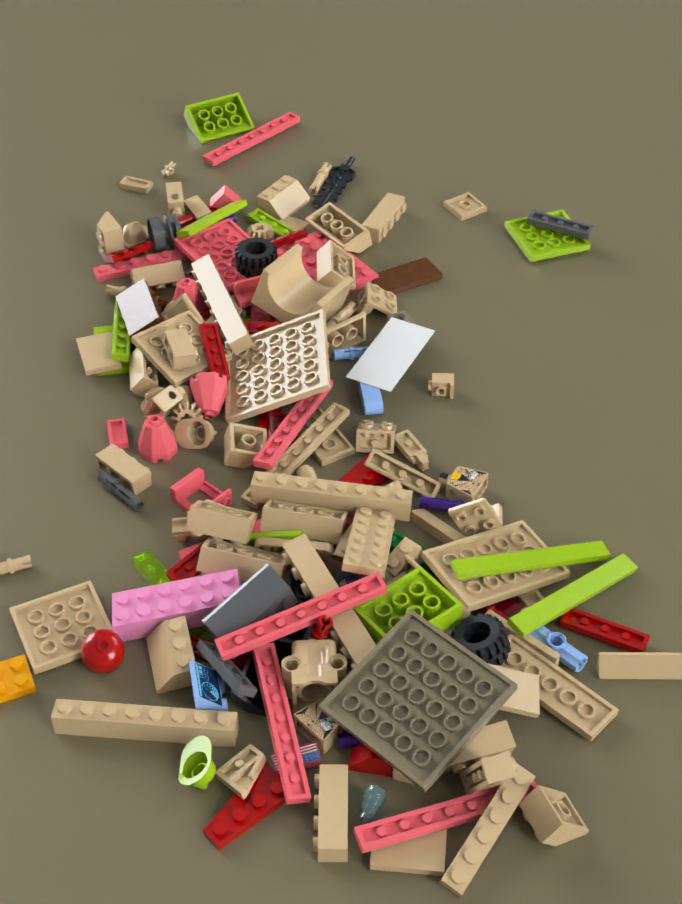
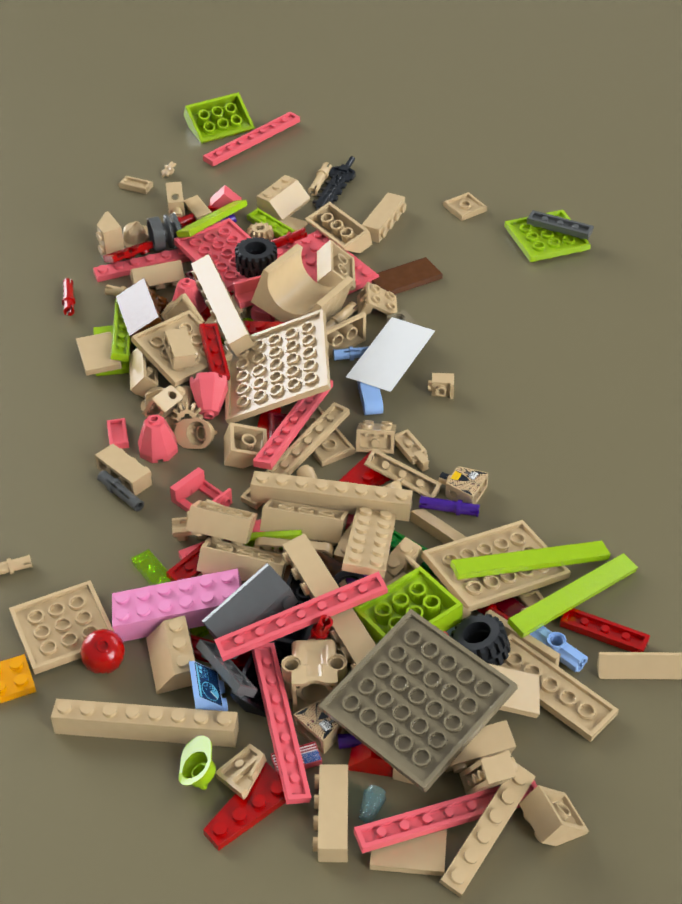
(68, 297): none -> red pin
(476, 516): tan bracket -> none

